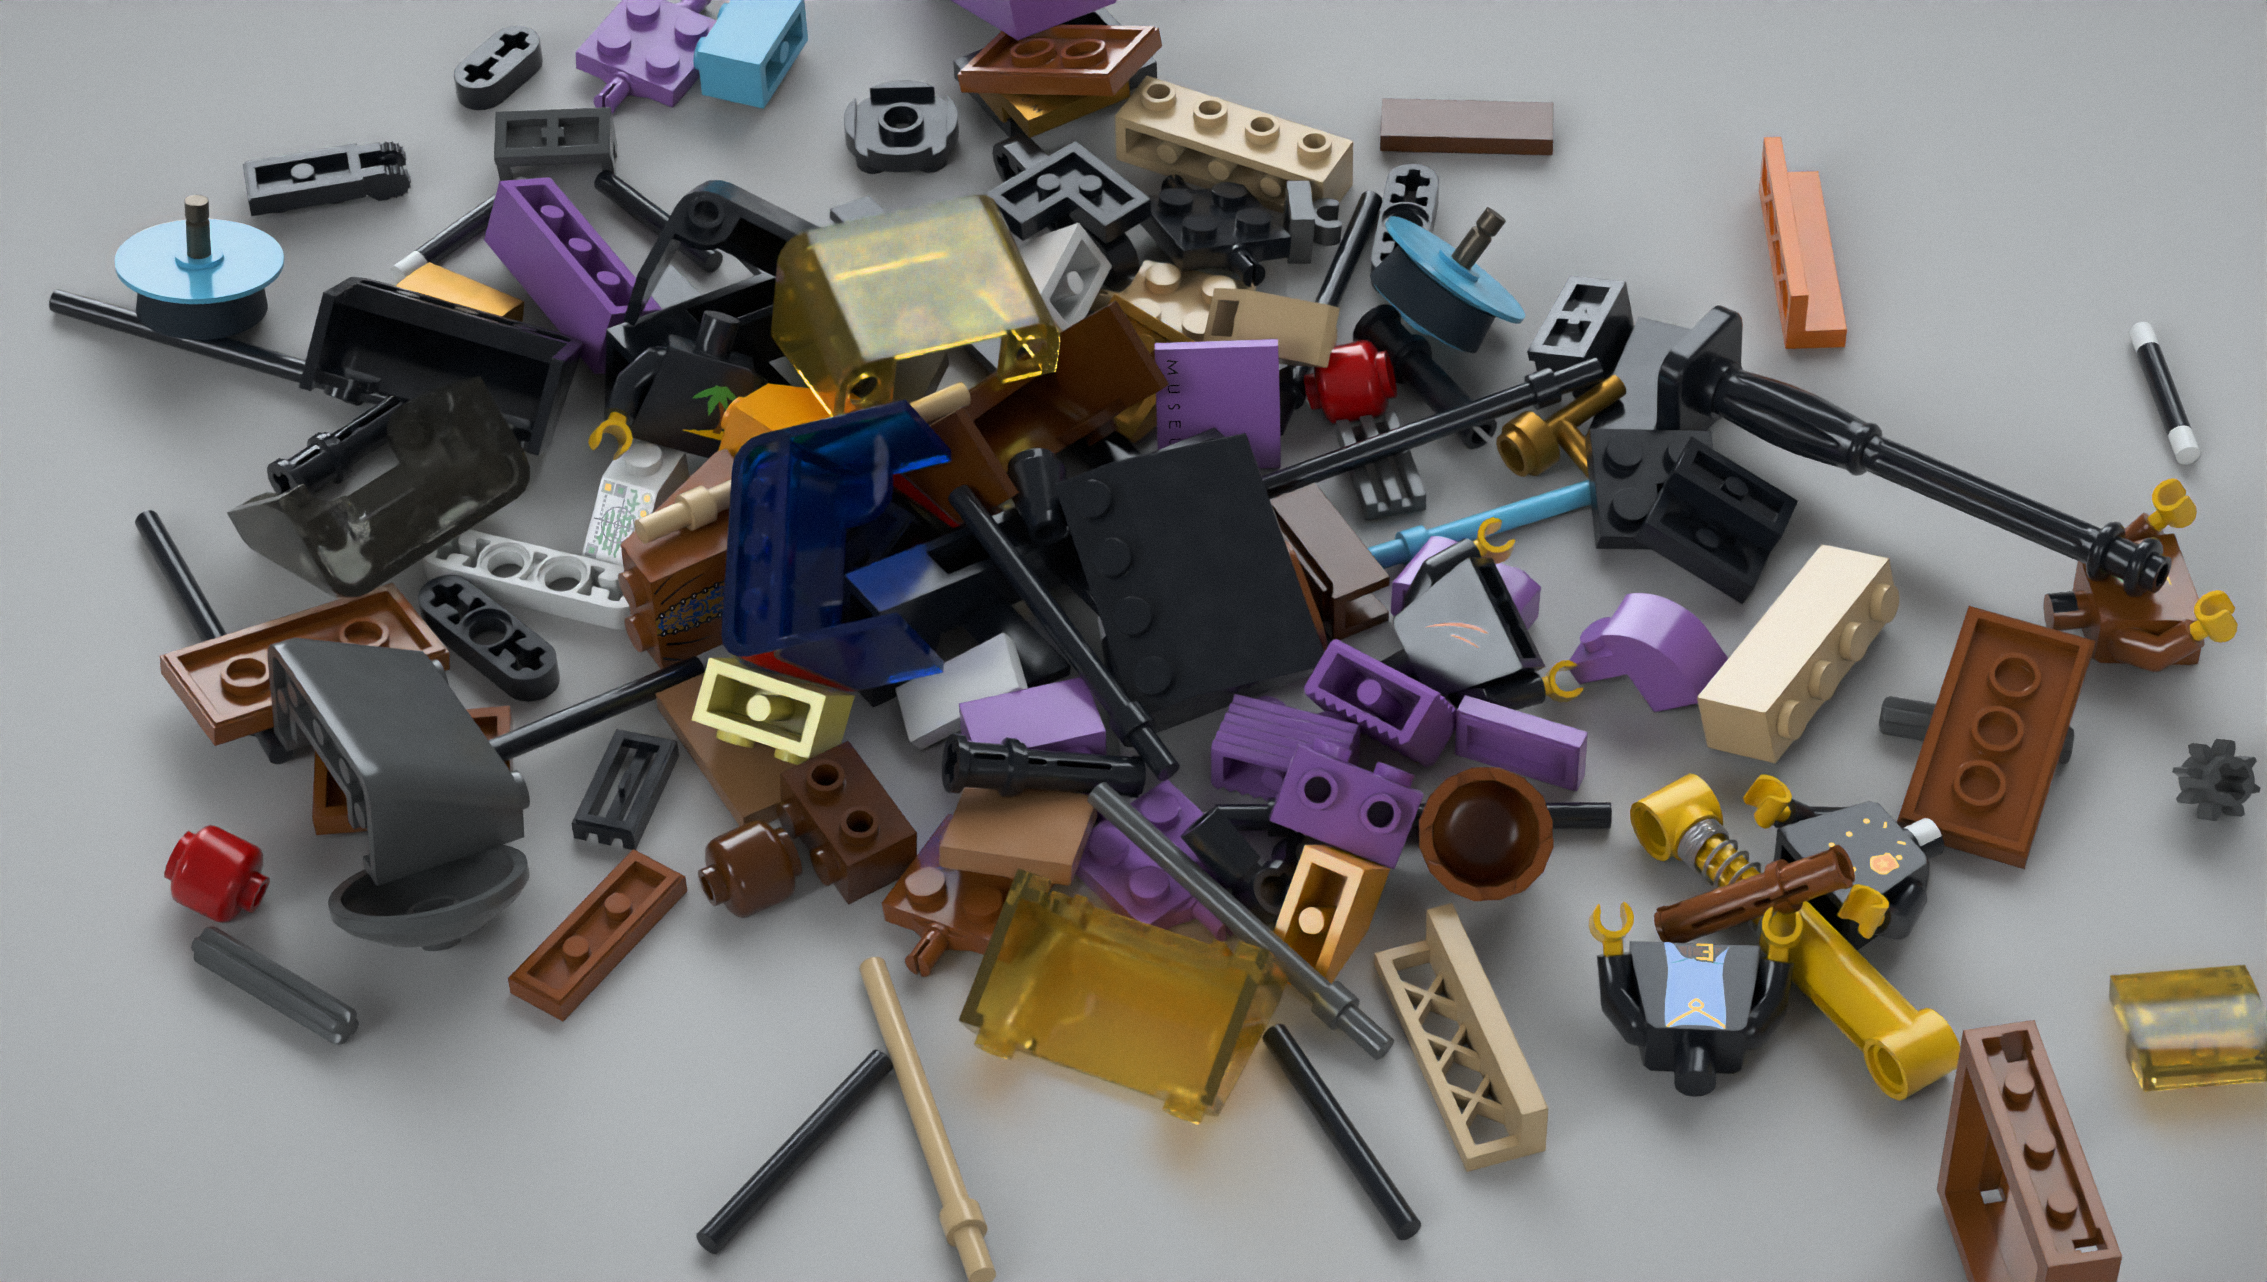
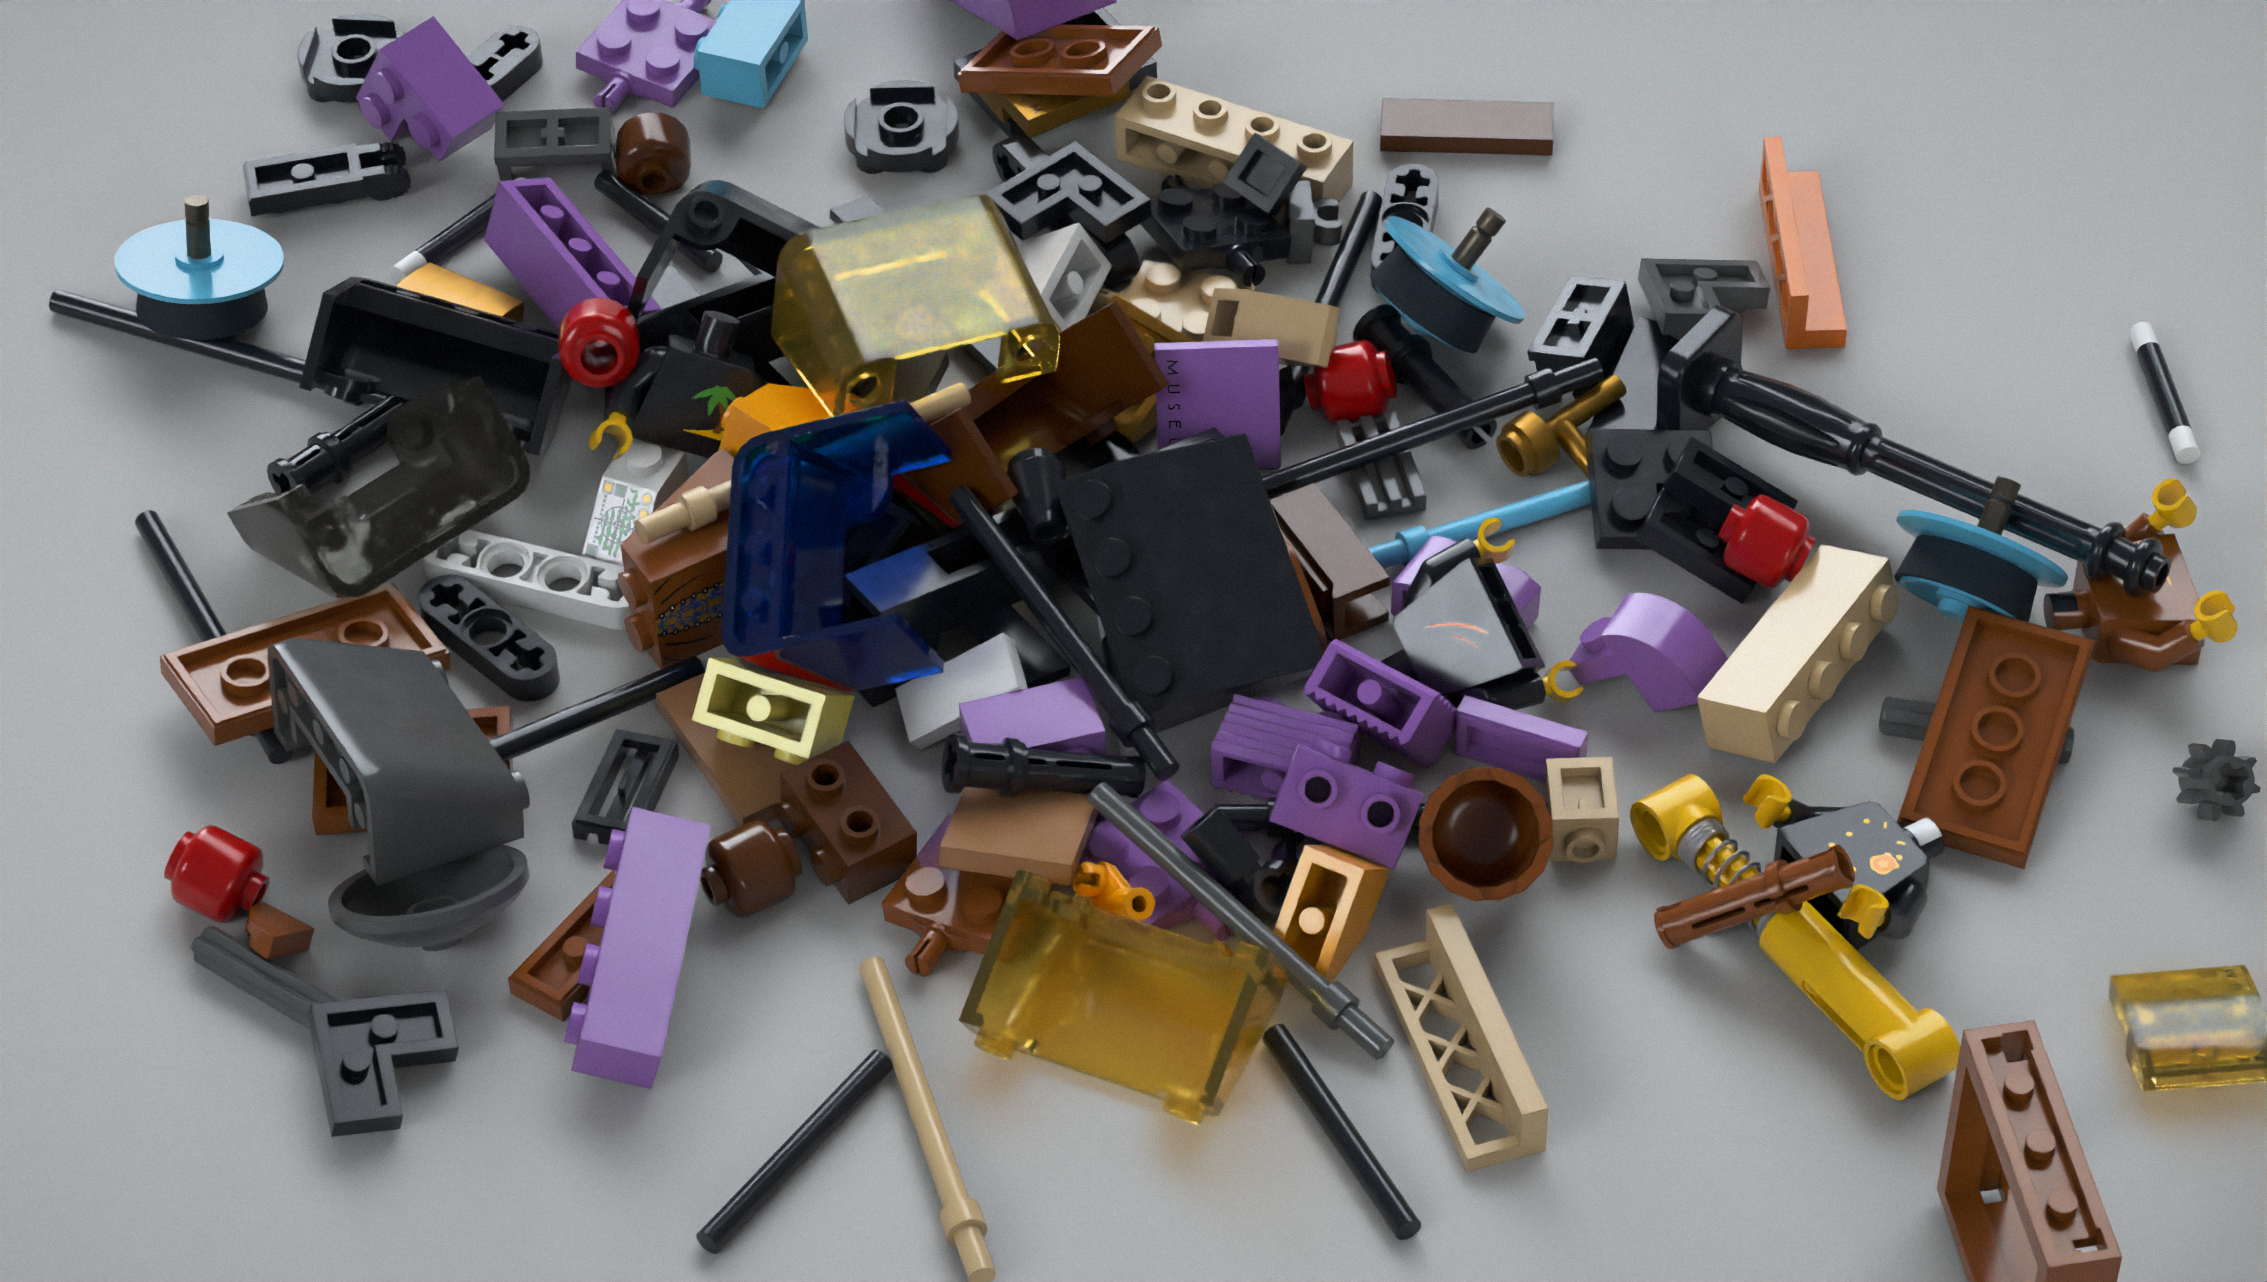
(275, 932): none -> dark orange tile
(329, 61): none -> black plate
(361, 1045): none -> black plate
(428, 89): none -> medium lavender brick
(599, 342): none -> red head
(639, 949): none -> medium lavender brick
(653, 149): none -> reddish brown head
(1112, 891): none -> light orange arm
(1265, 174): none -> black tile
(1583, 808): none -> tan bracket
(1687, 289): none -> dark grey plate
(1693, 1002): black torso -> none
(1766, 541): none -> red head
(1972, 564): none -> piece

